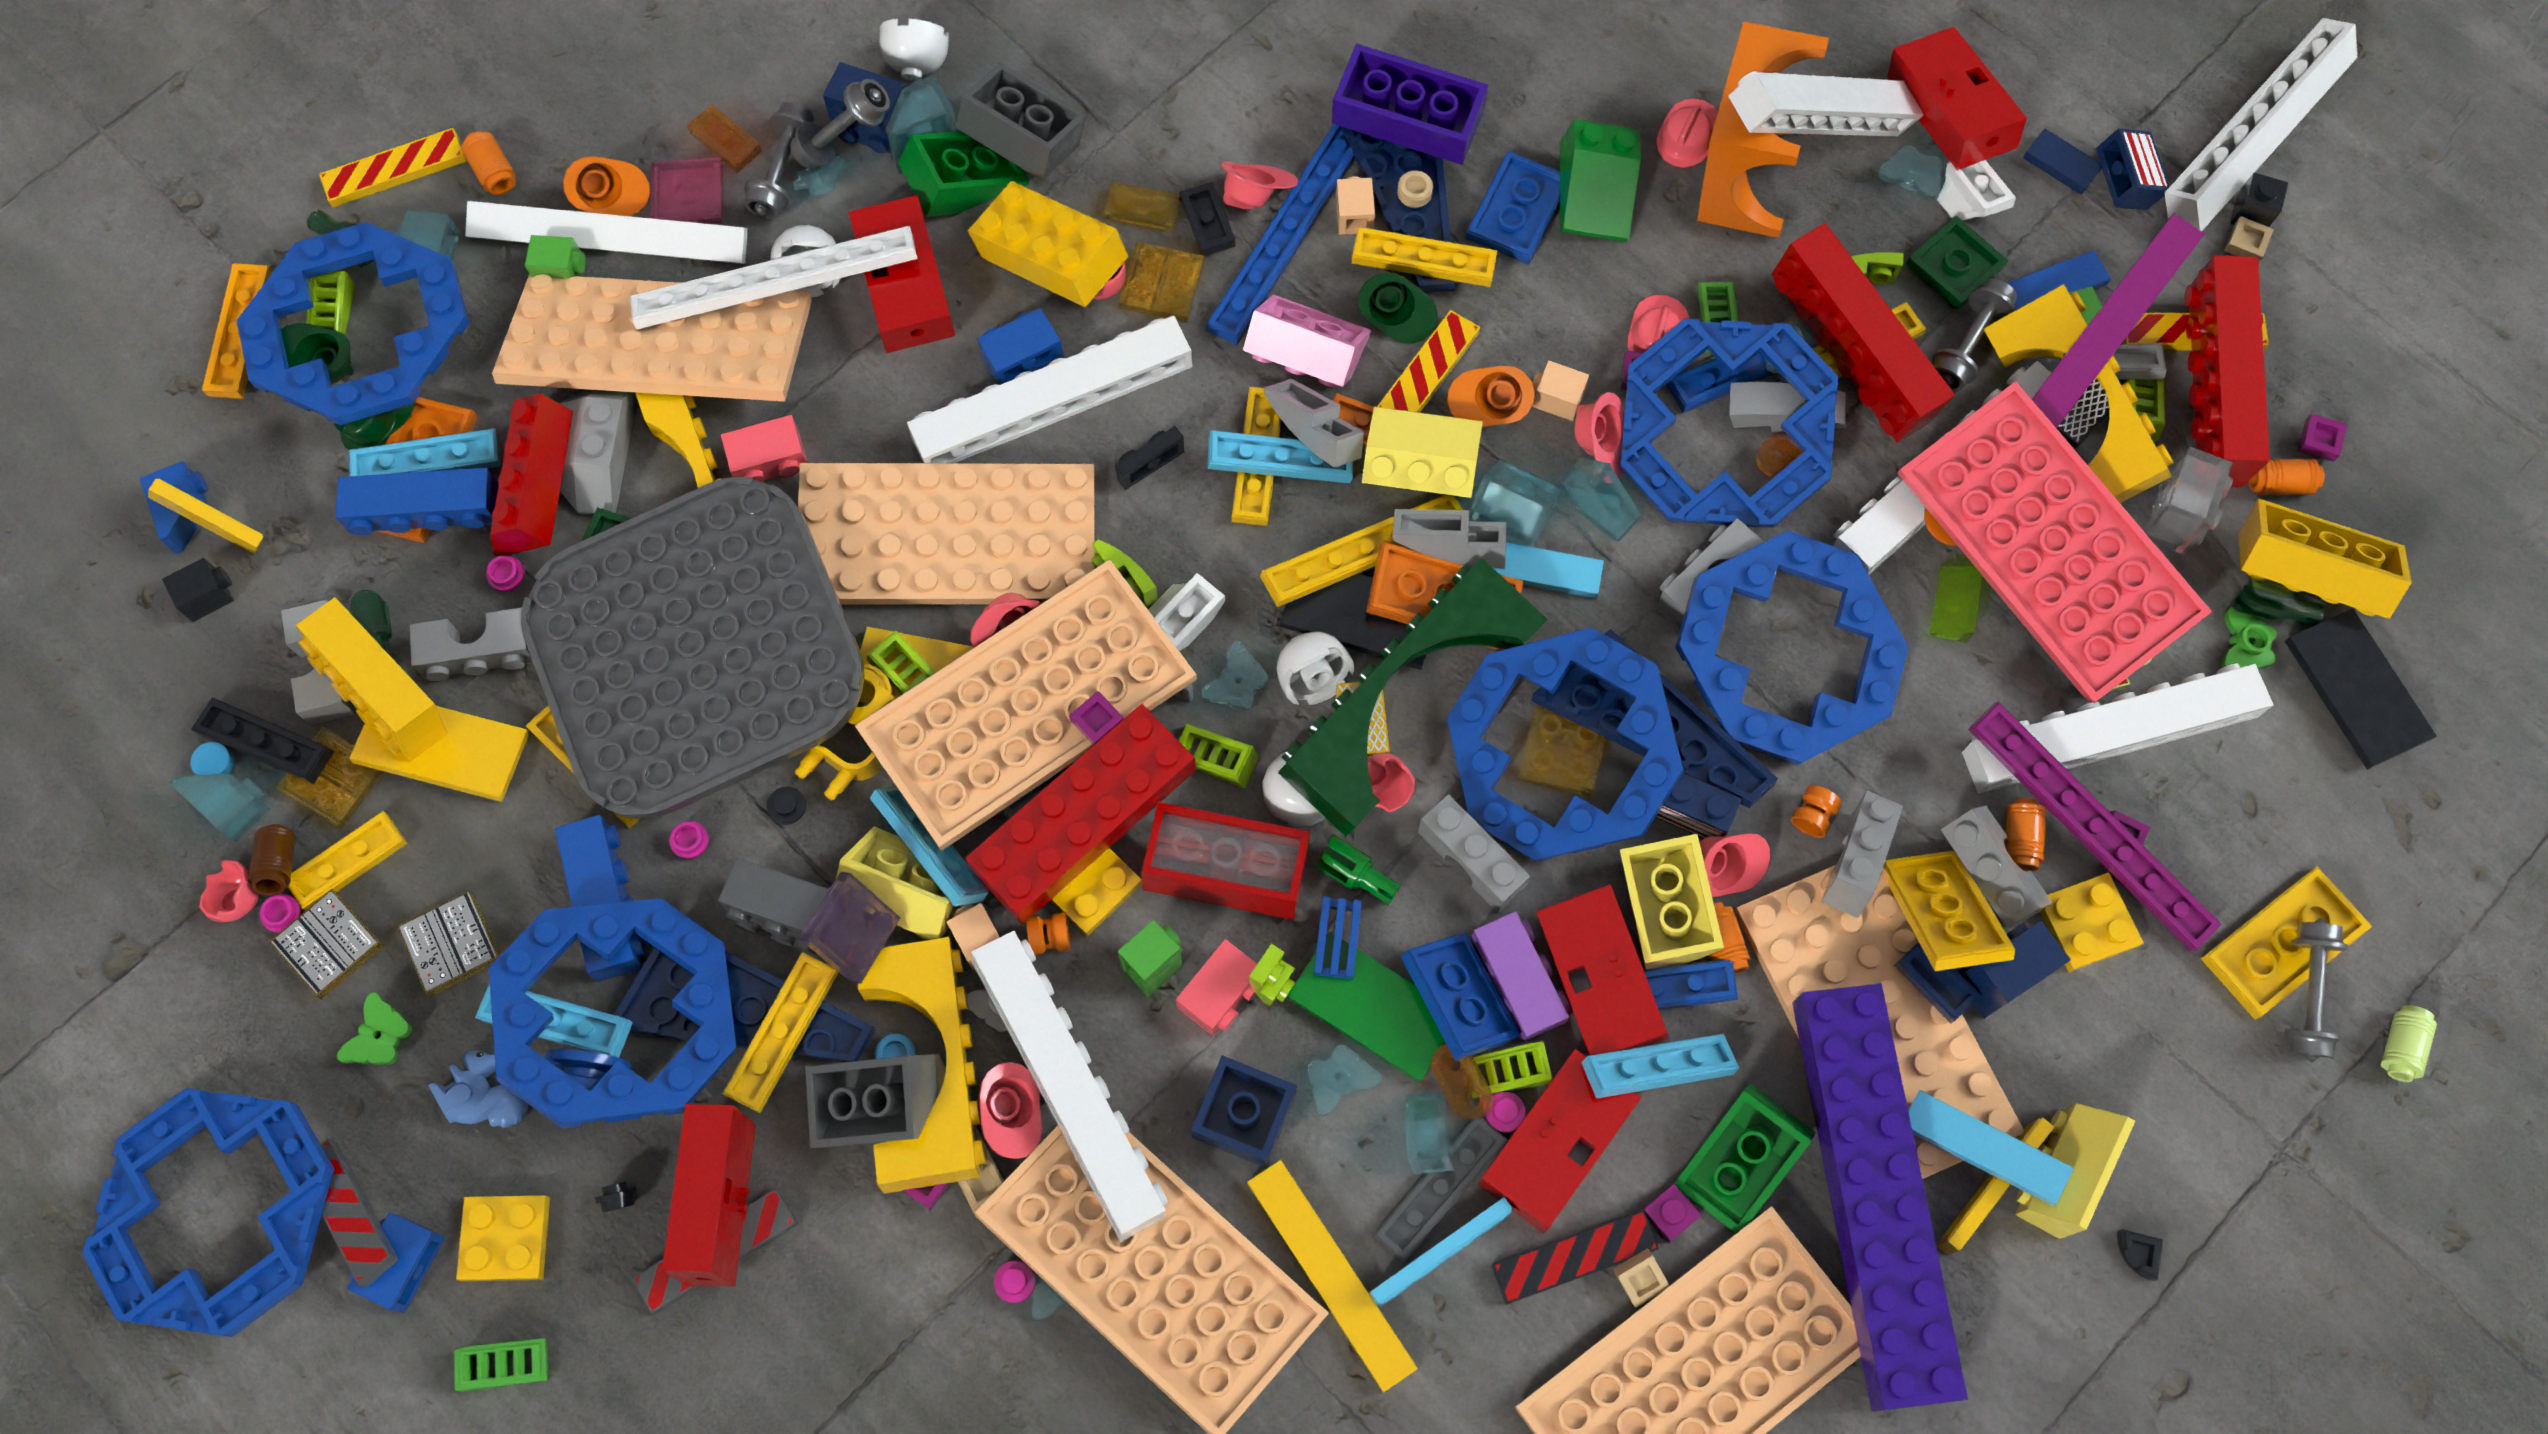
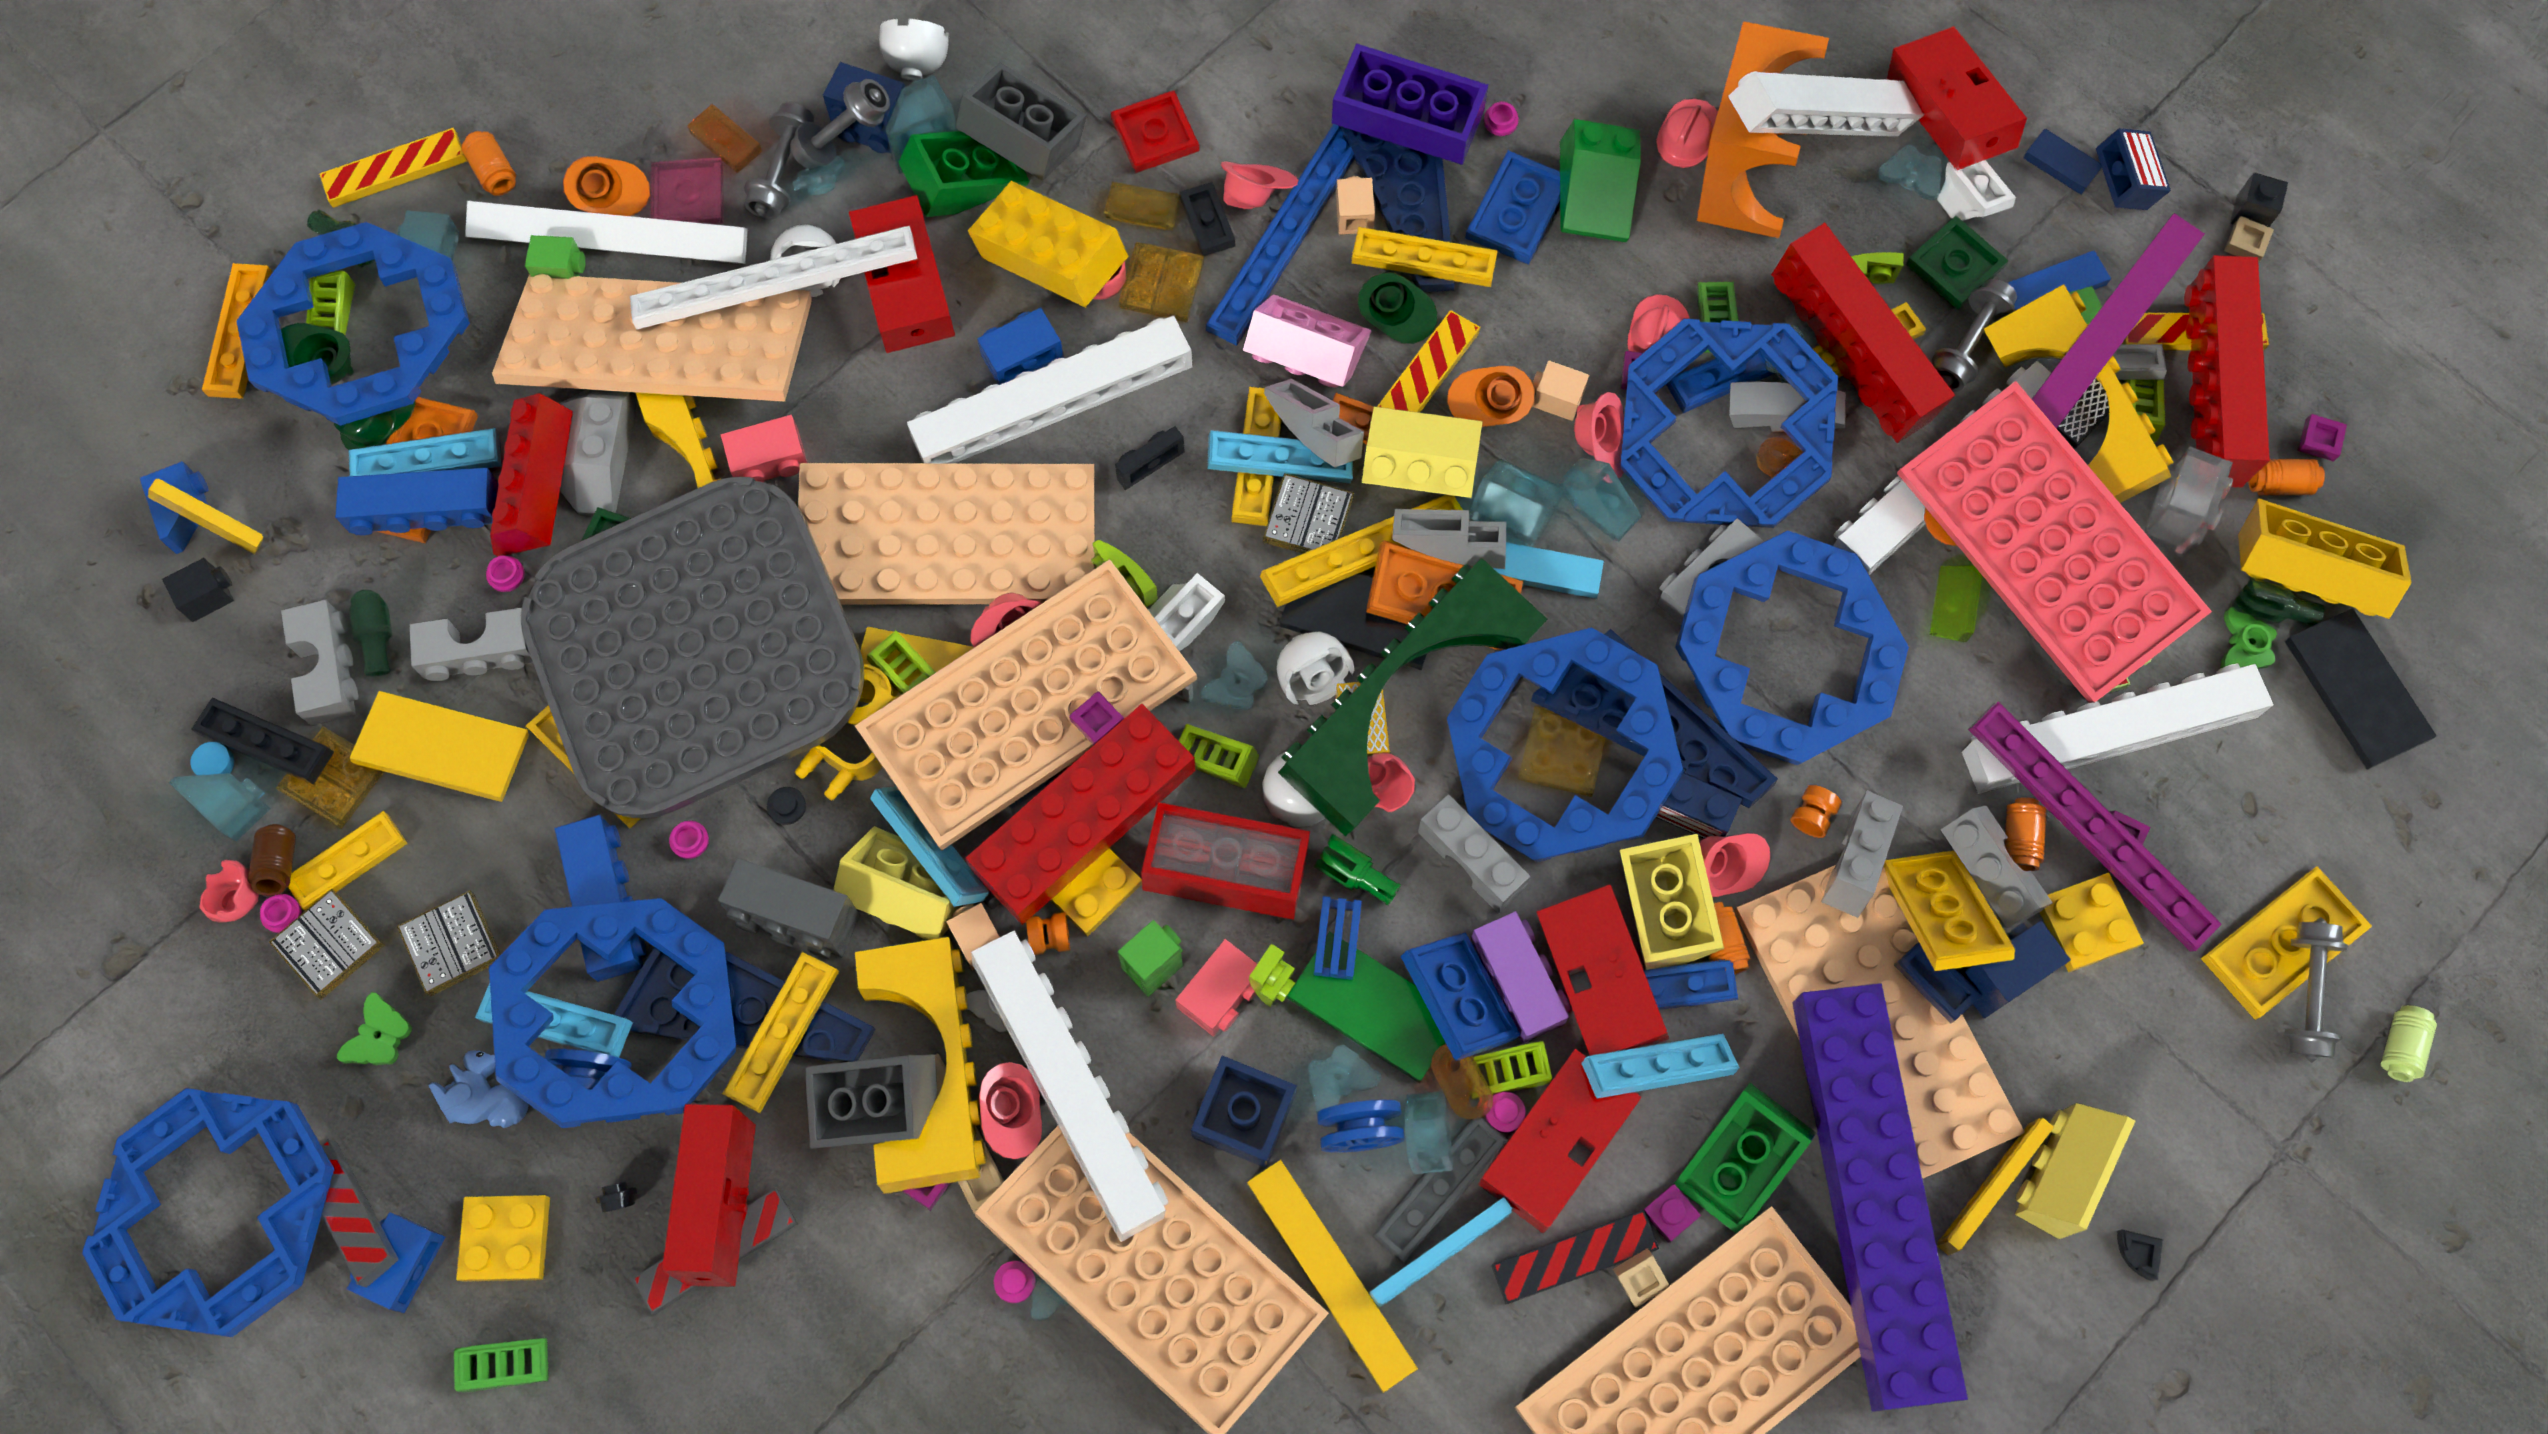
(370, 680): yellow brick -> none
(850, 927): clear purple plate -> none
(894, 1046): dark azure tile -> none
(1154, 131): none -> red tile
(1307, 514): none -> light grey tile
(1360, 1126): none -> blue wheel
(1415, 189): tan tile -> none
(1501, 119): none -> dark pink plate
(1988, 1148): medium azure tile -> none
(2262, 123): white brick -> none

